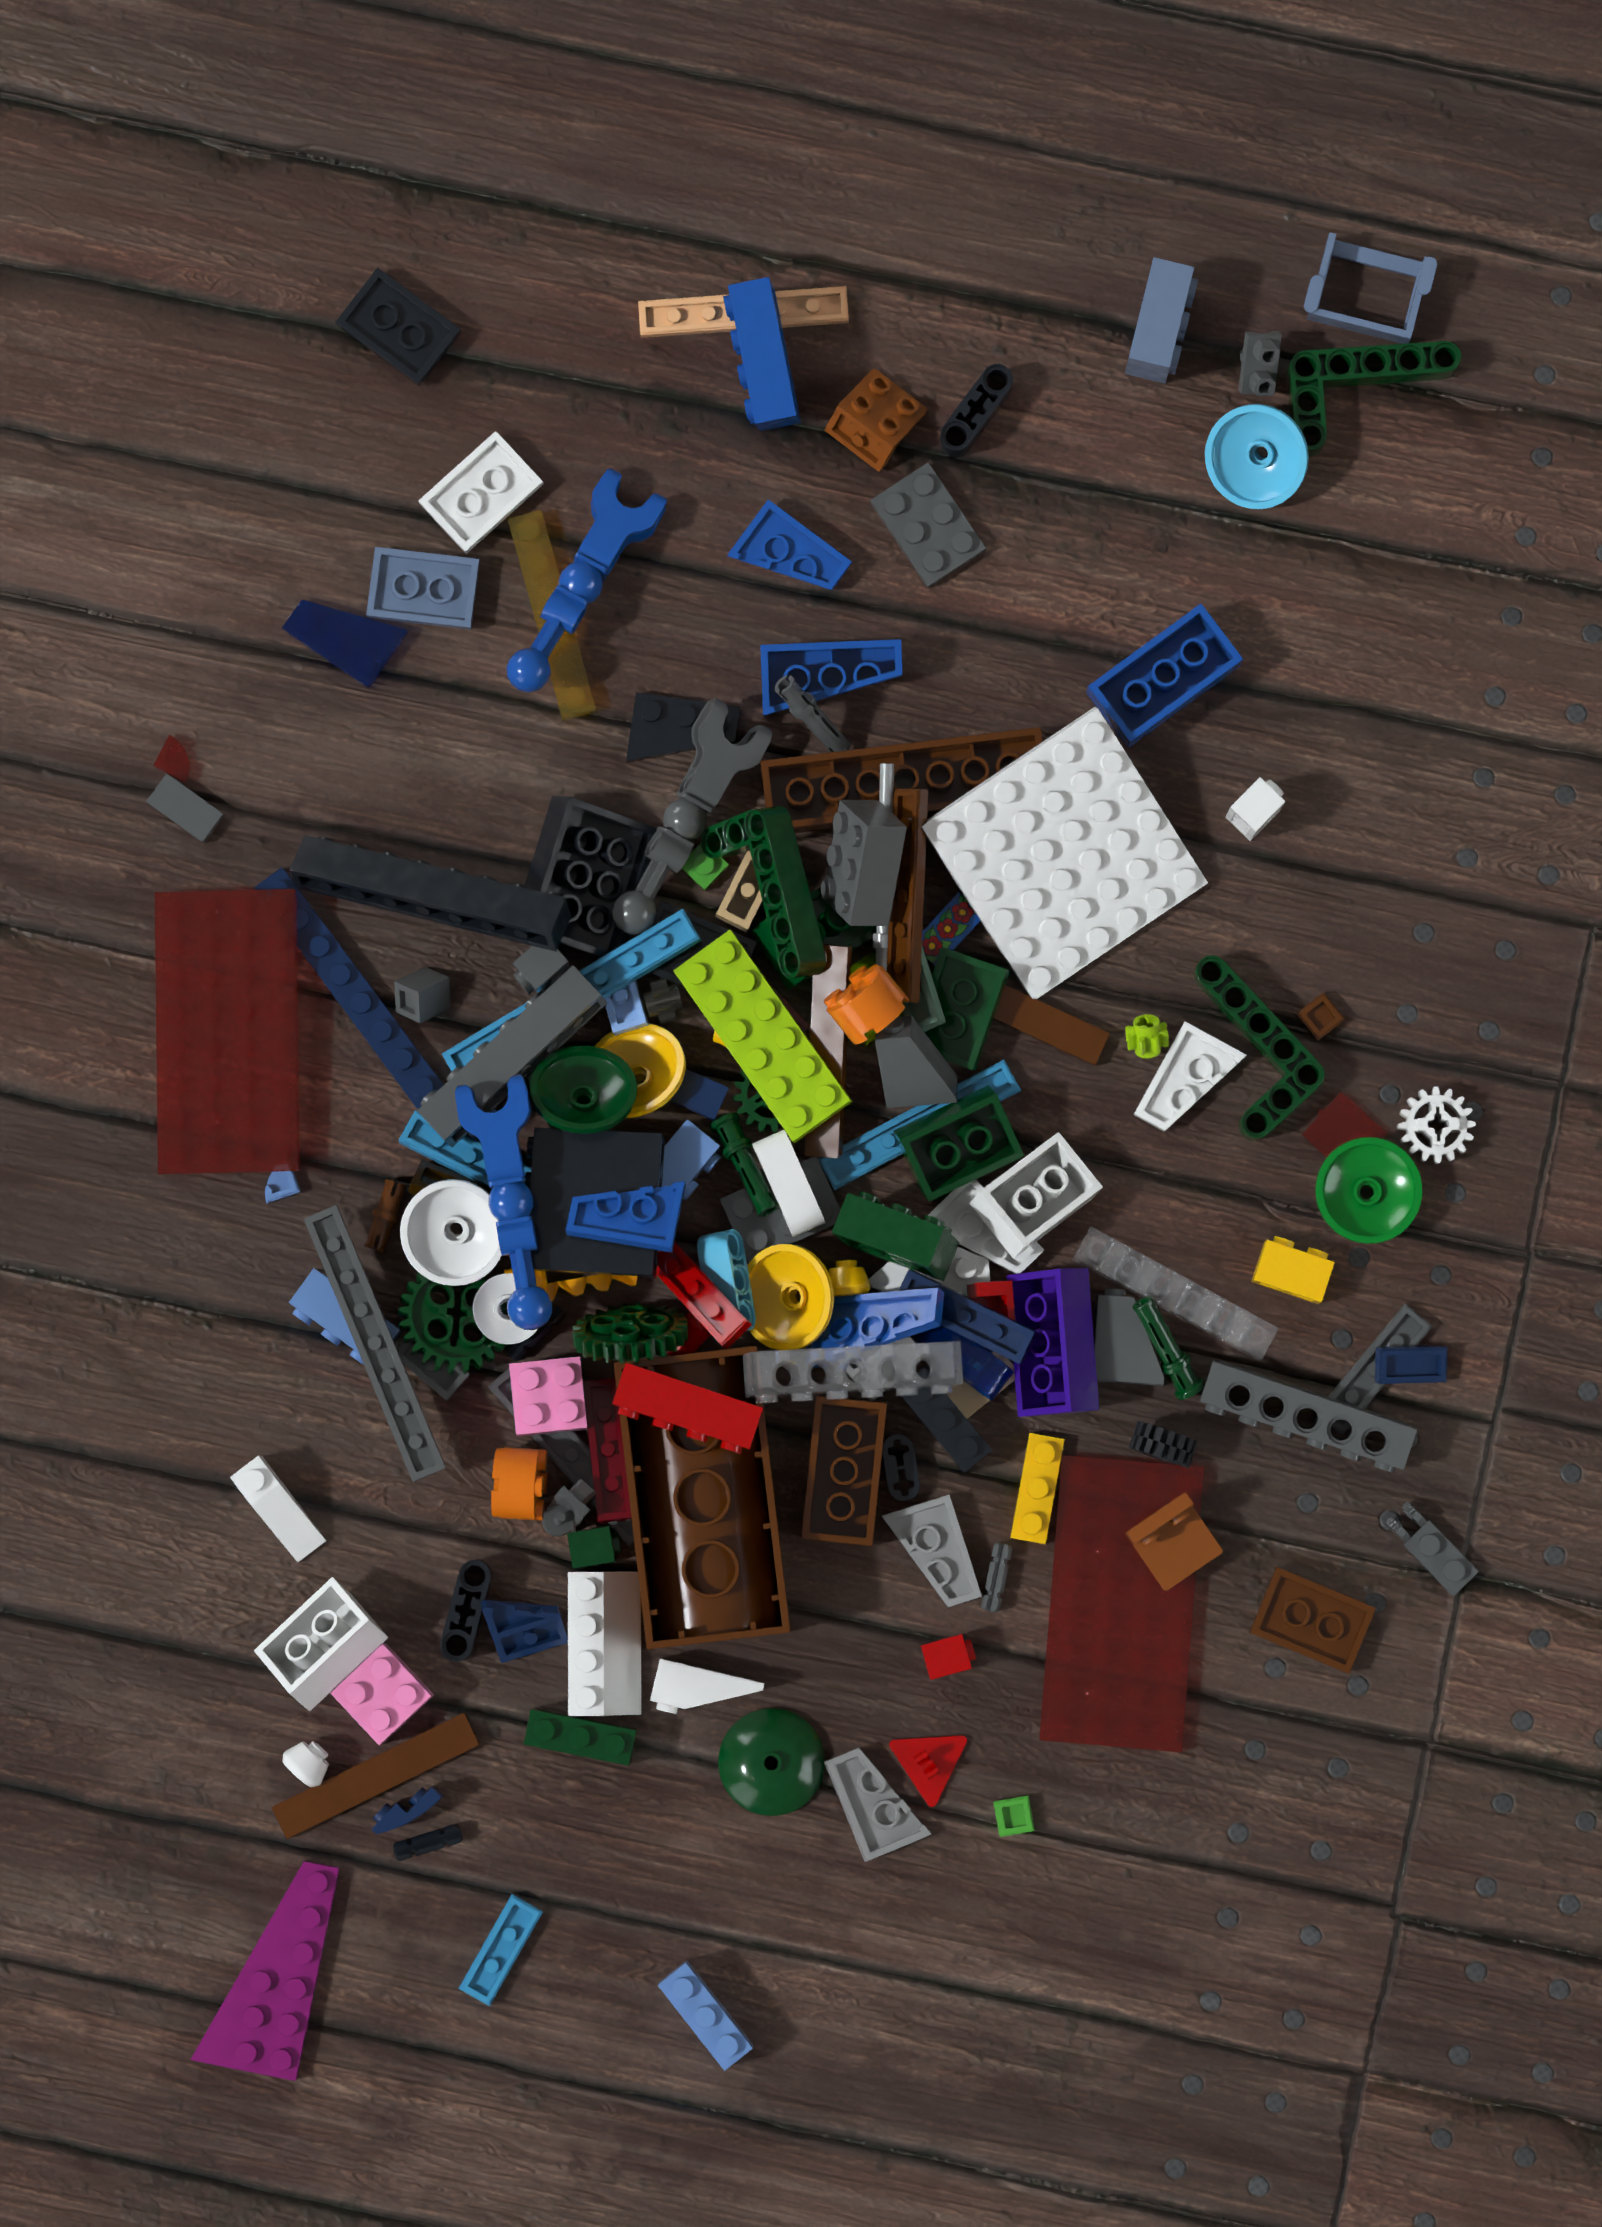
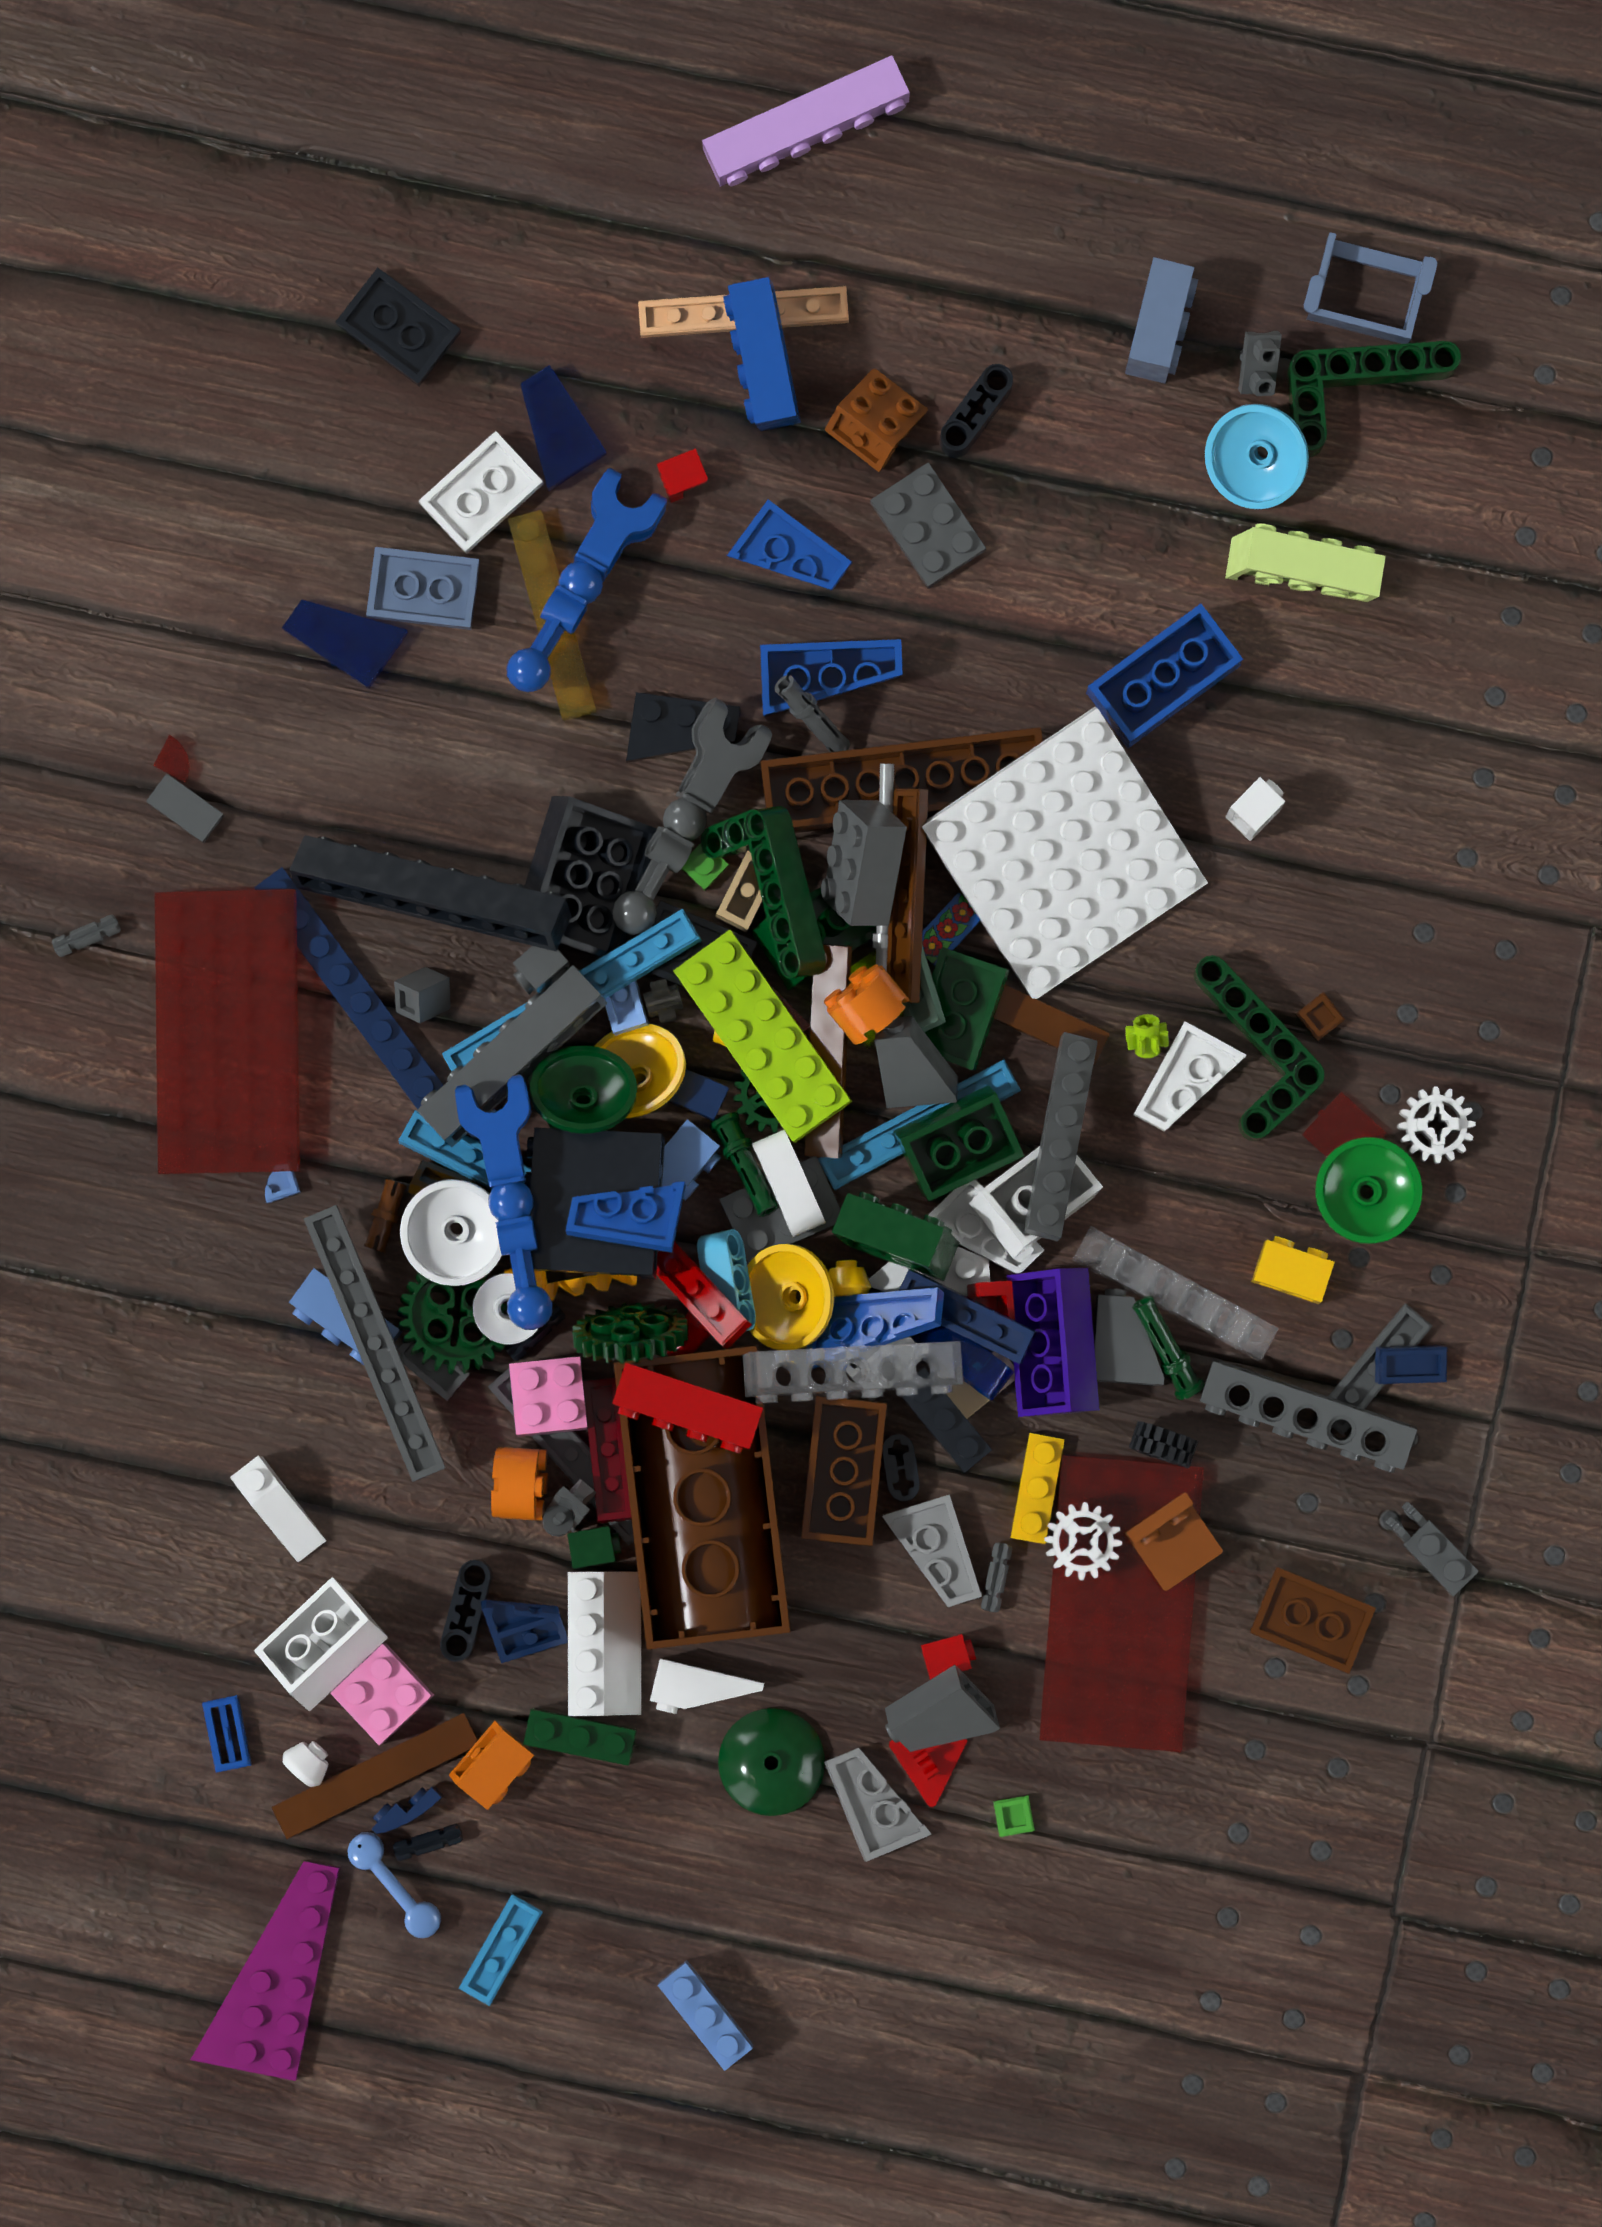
(86, 935): none -> dark grey axle
(244, 1749): none -> blue tile
(421, 1918): none -> medium blue piece
(492, 1765): none -> orange brick
(559, 429): none -> clear blue wing
(681, 474): none -> red panel
(806, 121): none -> lavender brick
(941, 1712): none -> dark grey slope
(1060, 1136): none -> dark grey plate
(1094, 1553): none -> white gear
(1306, 563): none -> yellowish green wedge

